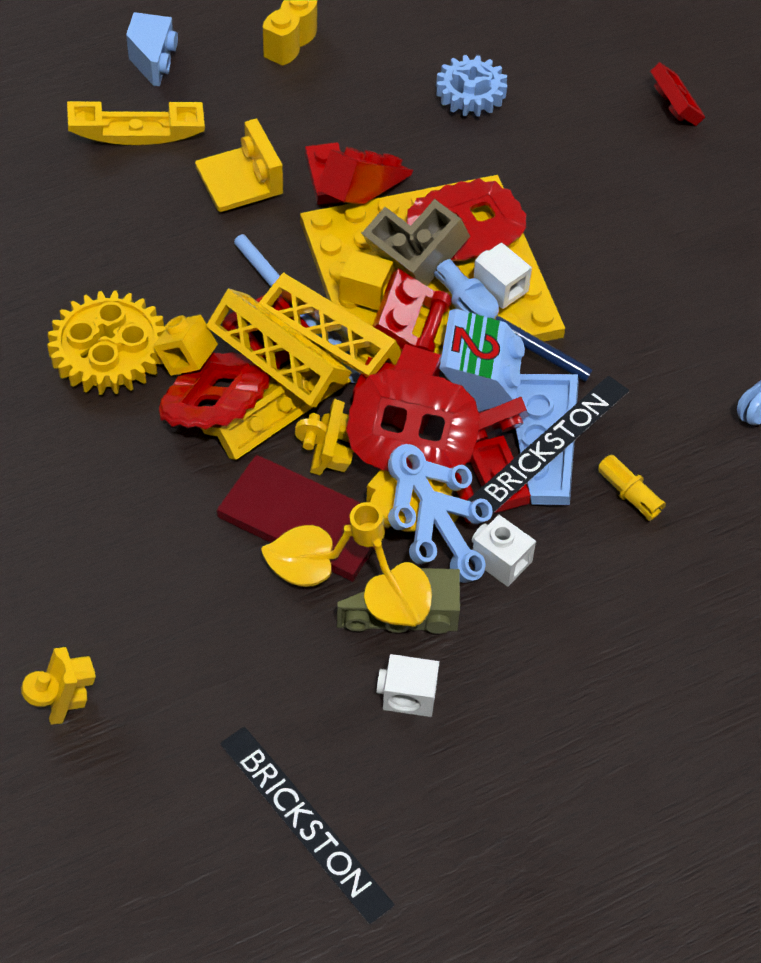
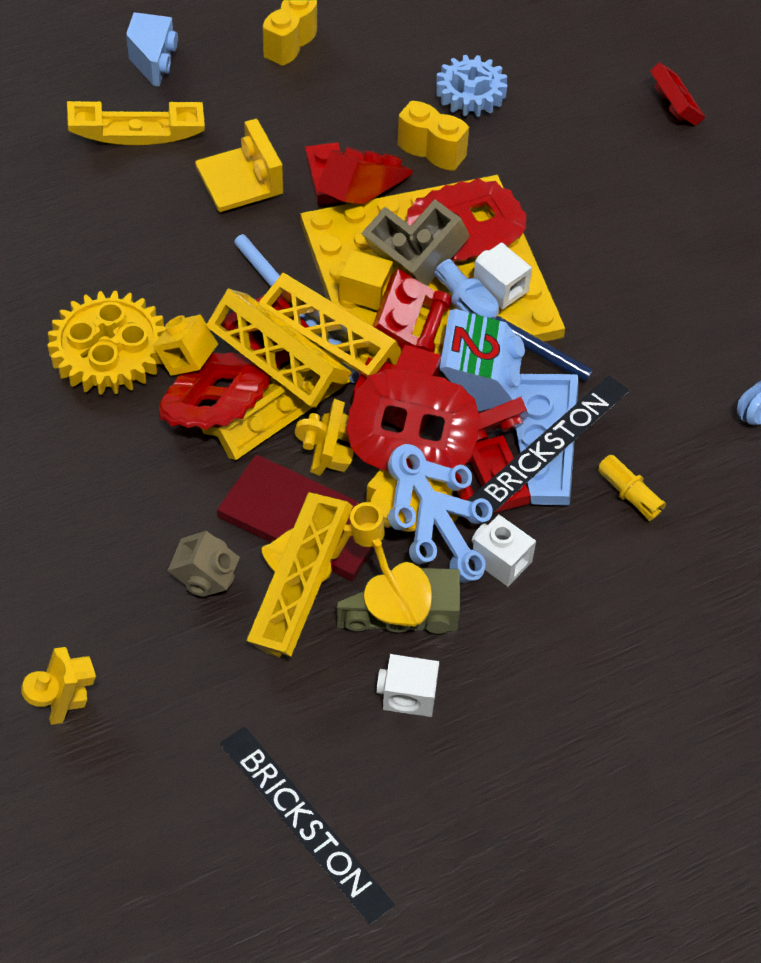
(204, 564): none -> dark tan brick
(299, 575): none -> yellow fence
(432, 135): none -> yellow brick

